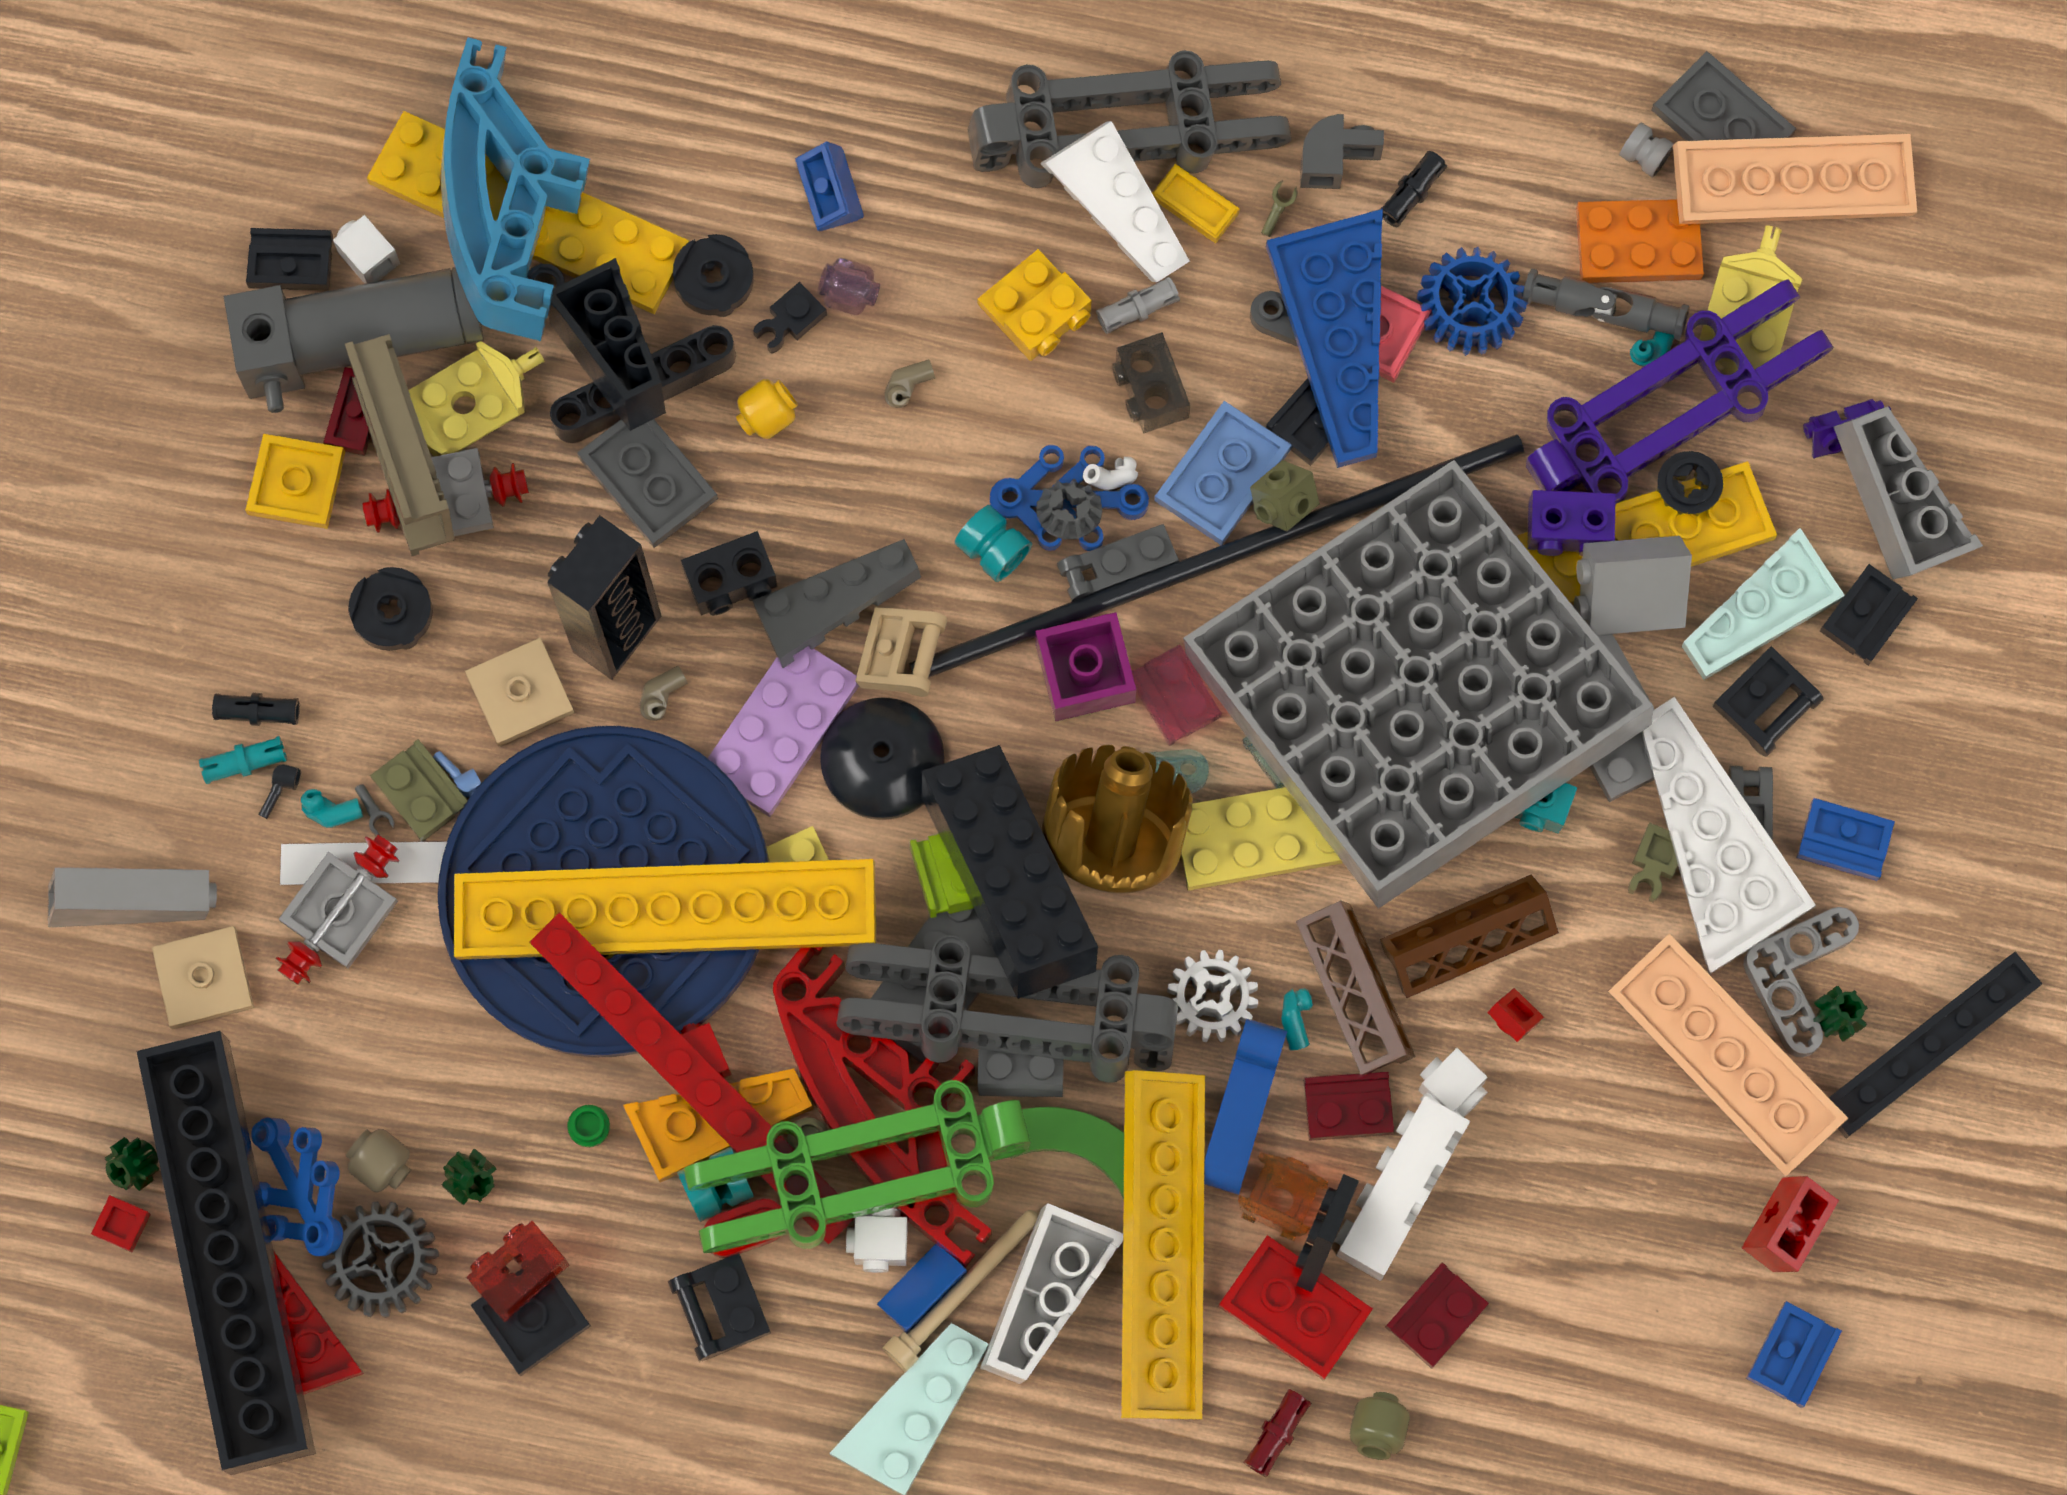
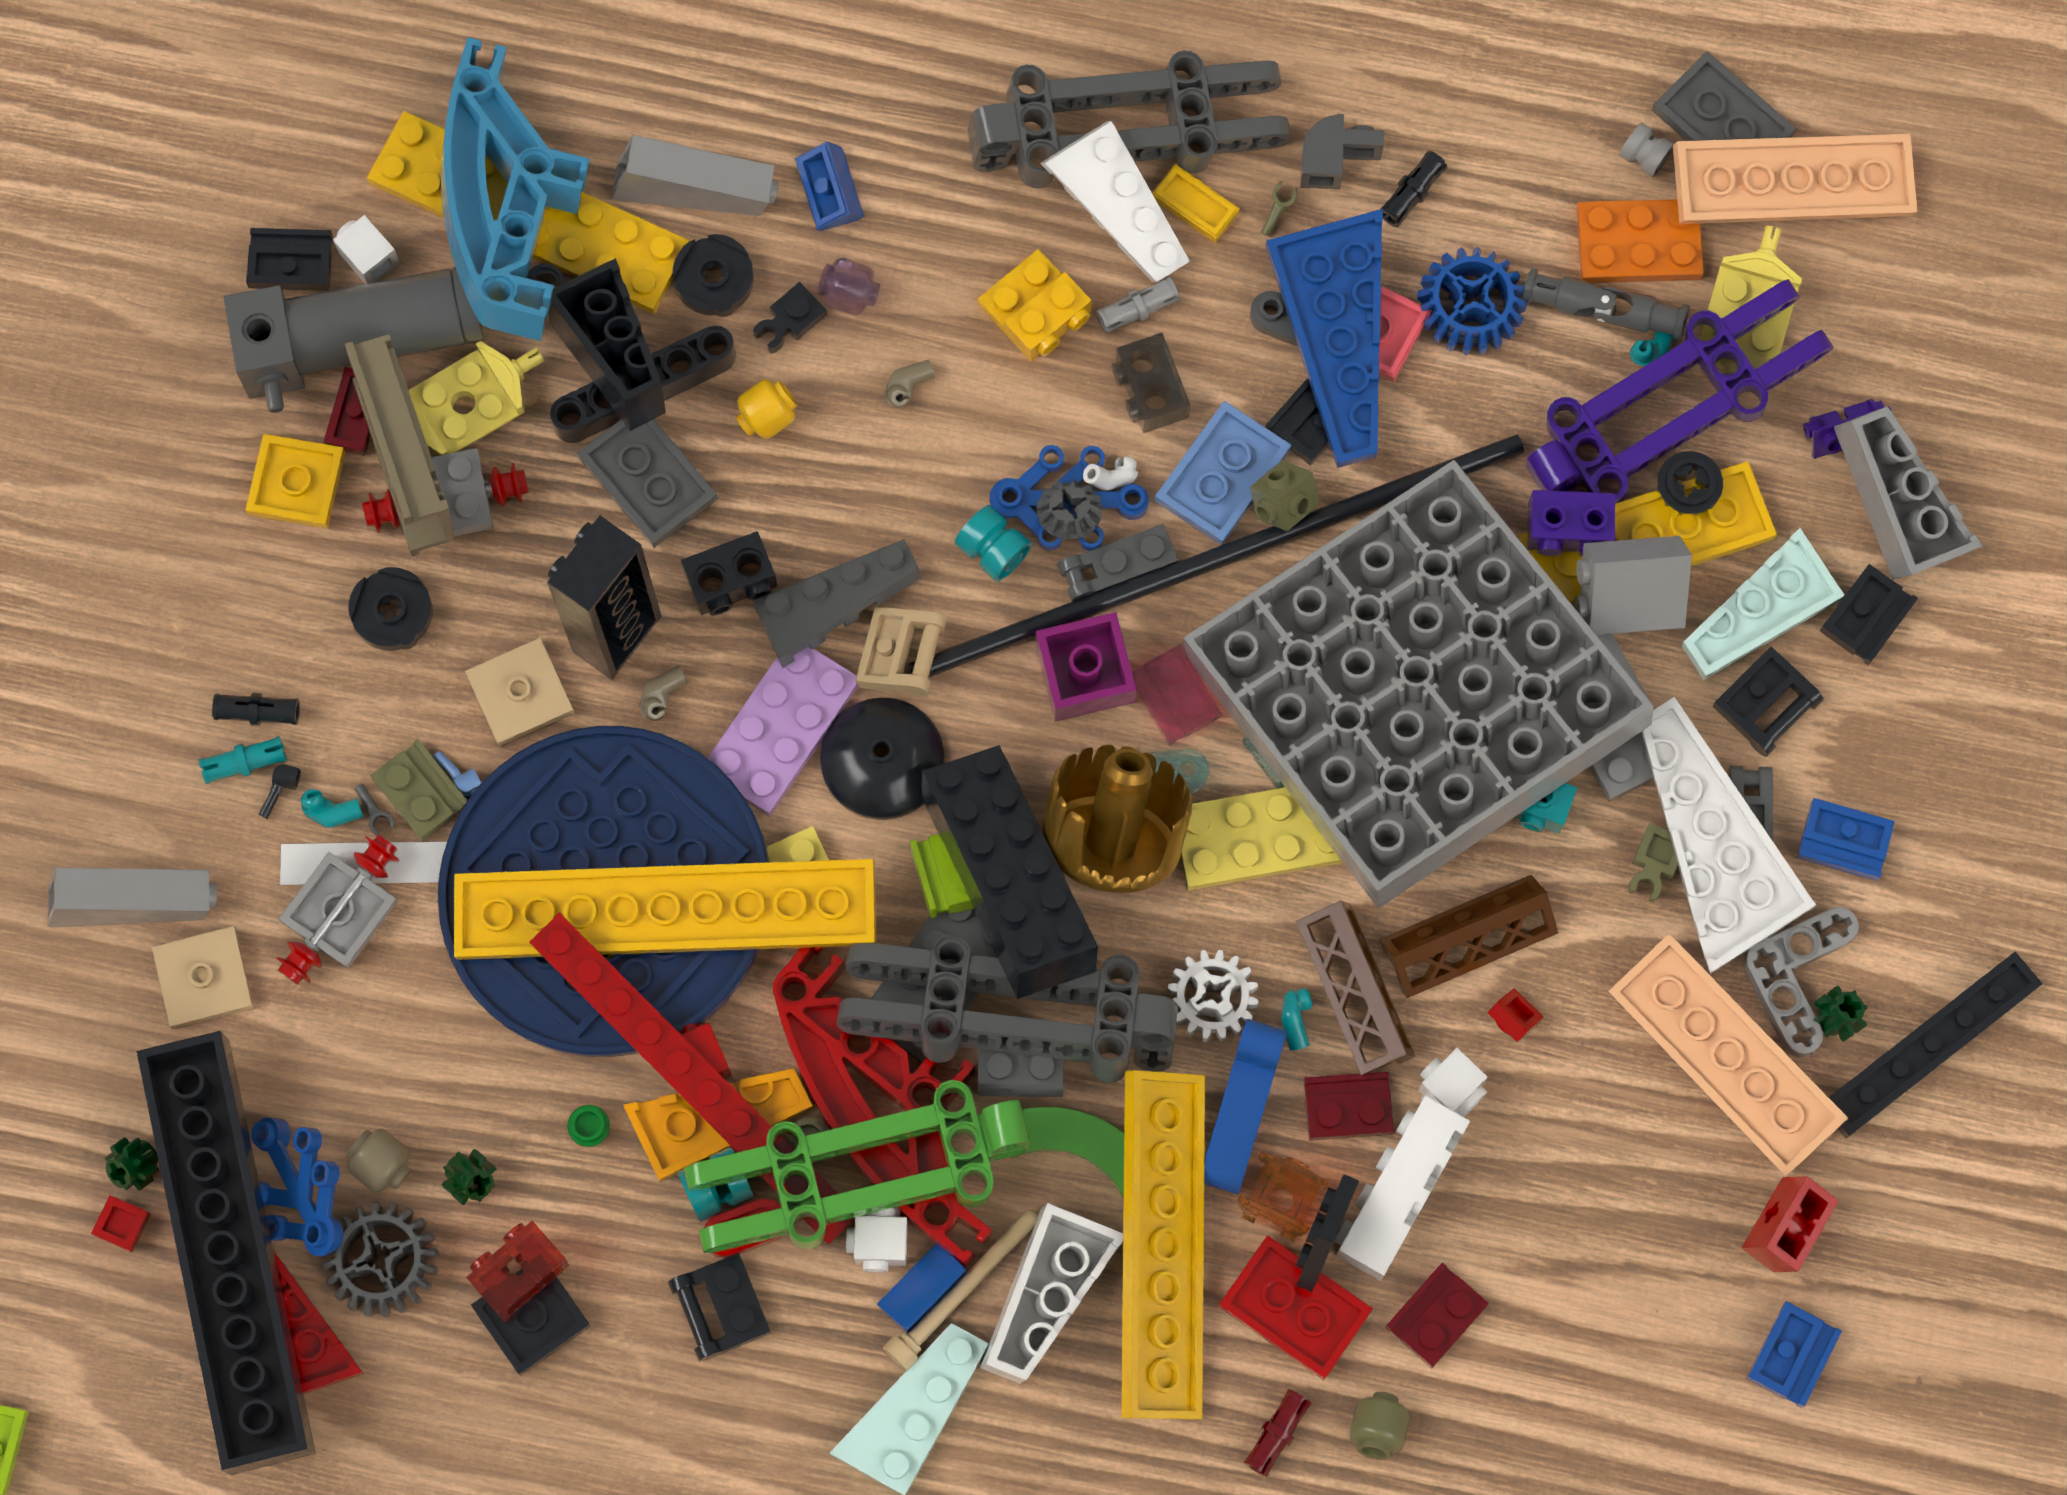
(692, 178): none -> light grey slope

